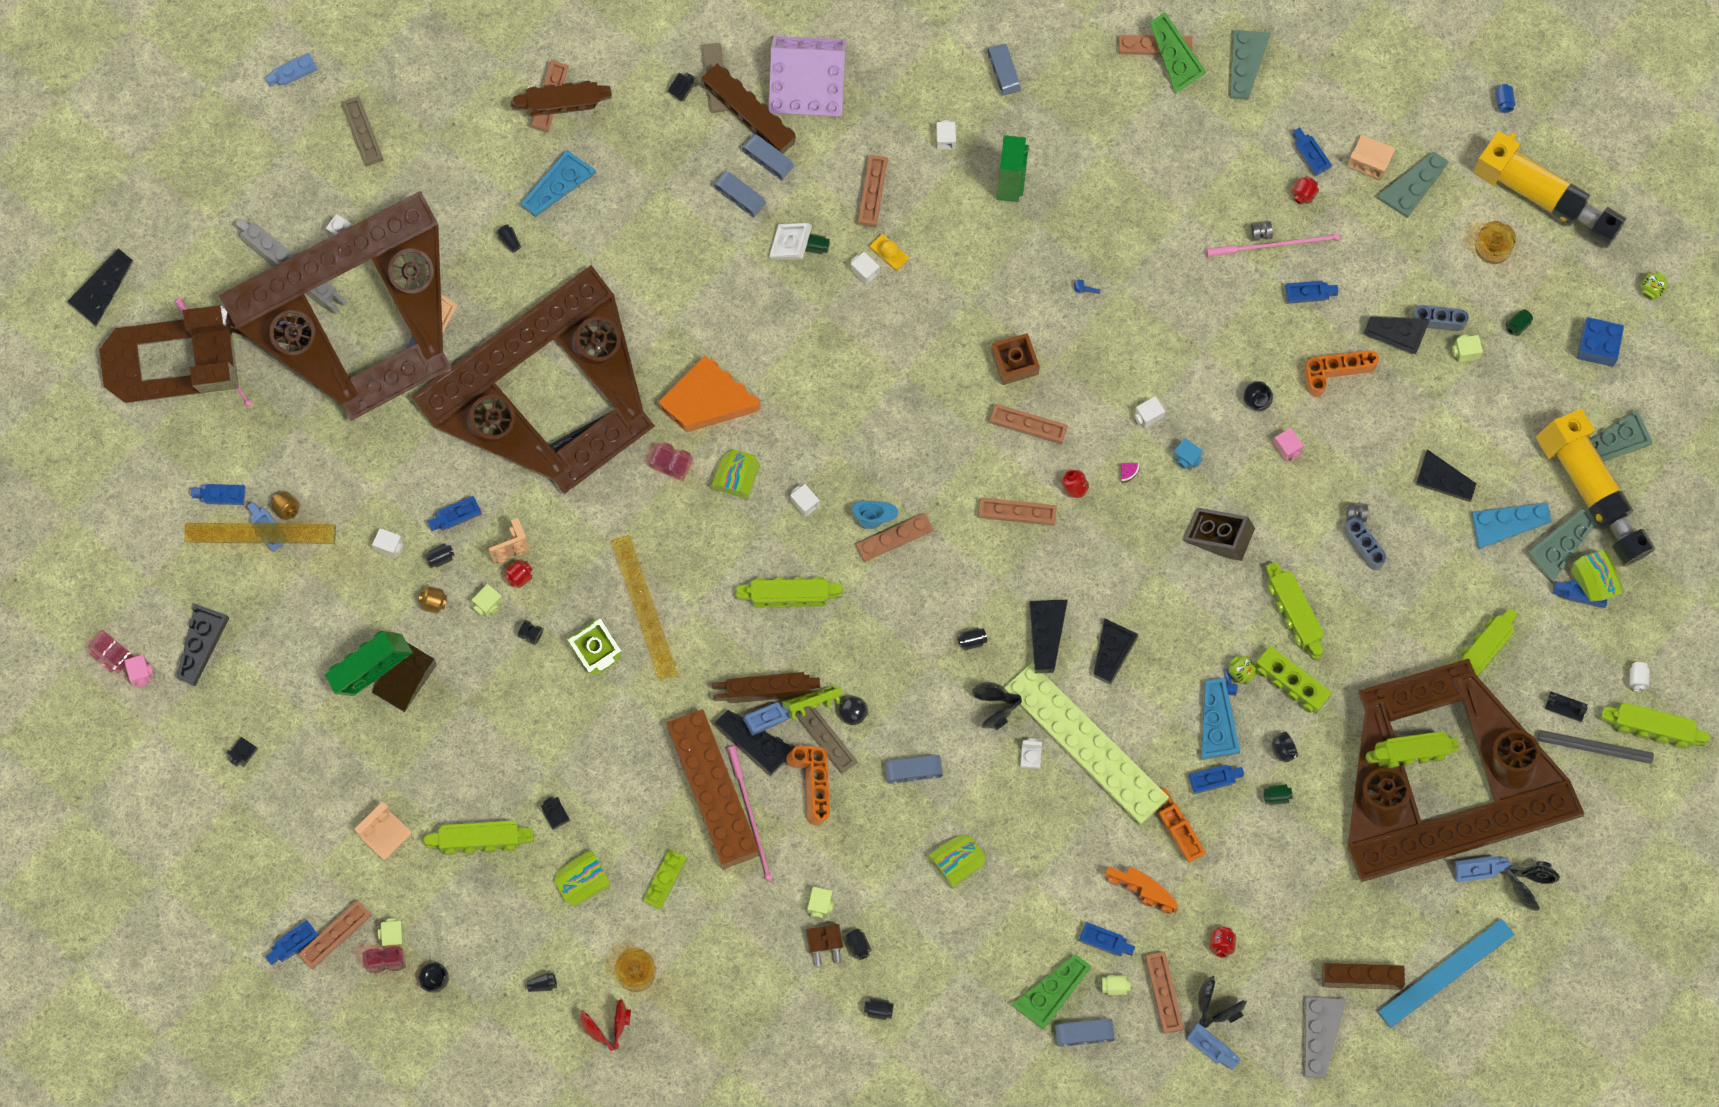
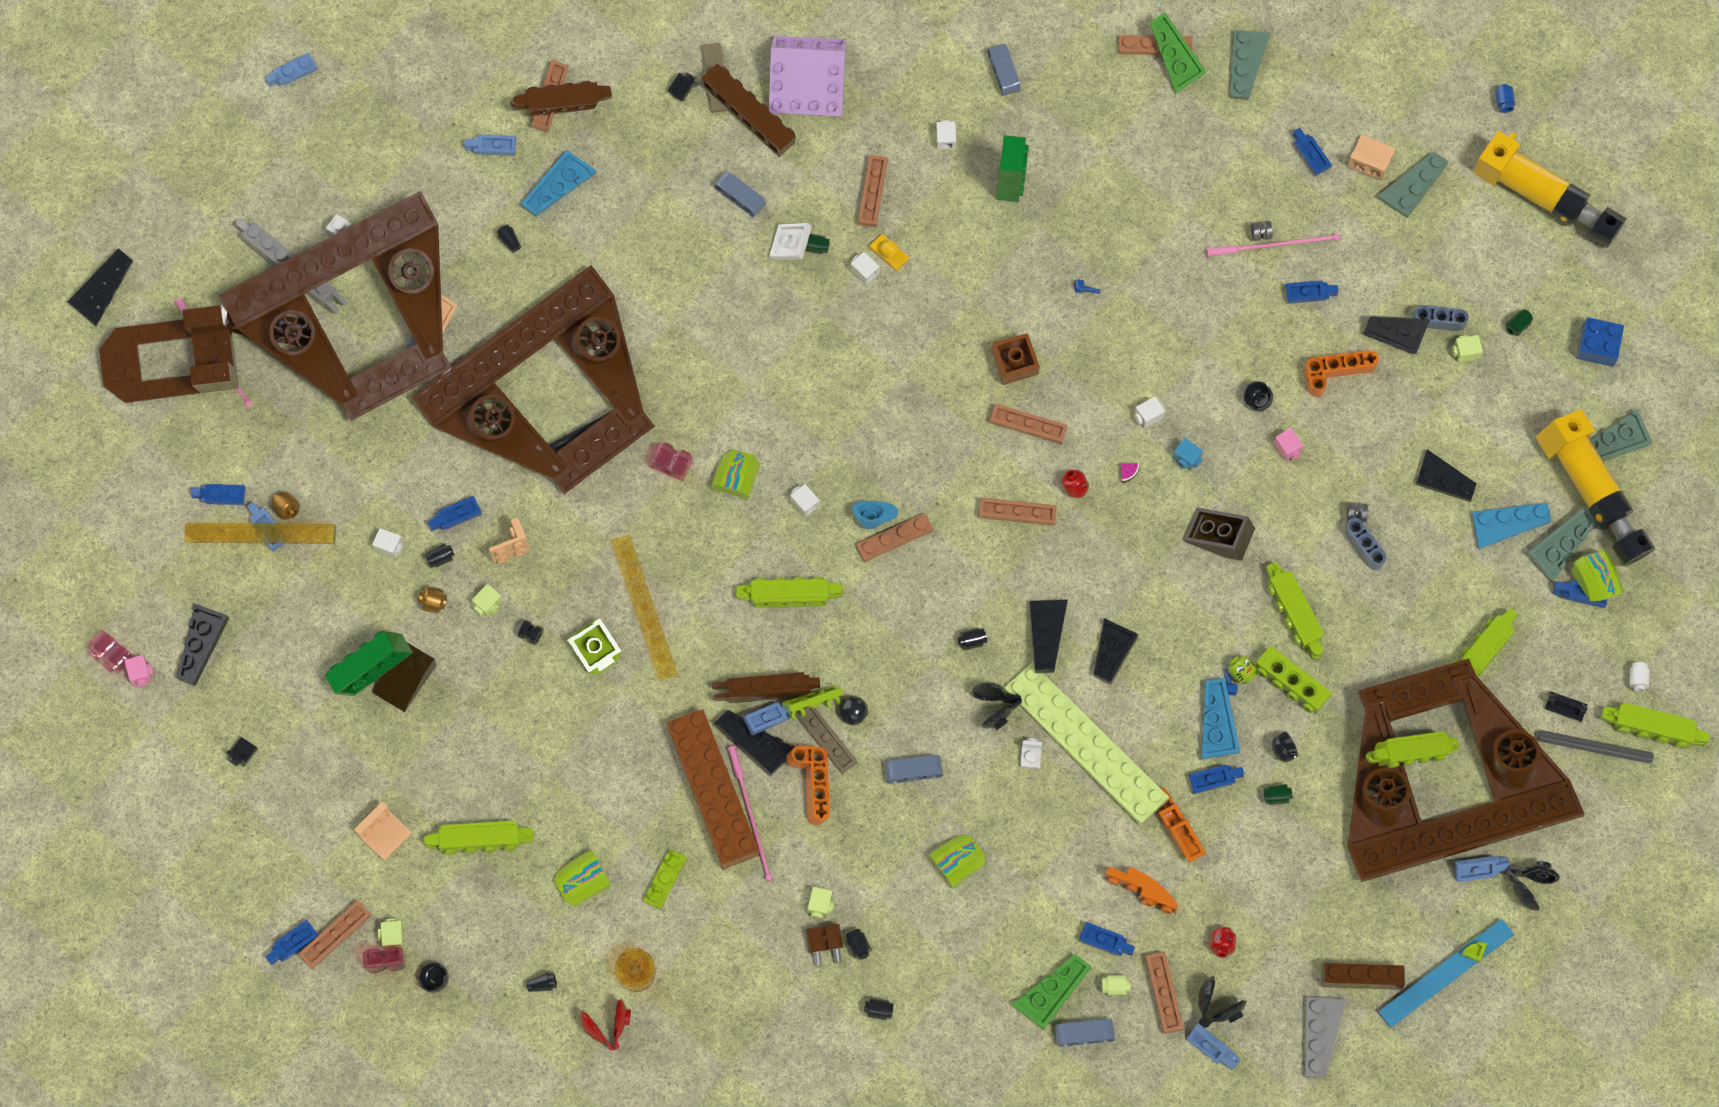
(362, 131): dark tan tile -> none
(492, 145): none -> medium blue hinge
(518, 573): red head -> none
(554, 812): black bracket -> none
(707, 397): orange slope -> none
(768, 156): sand blue beam -> none
(1305, 190): red head -> none
(1475, 951): none -> lime tile
(1495, 242): clear yellow brick -> none
(1654, 285): lime head -> none

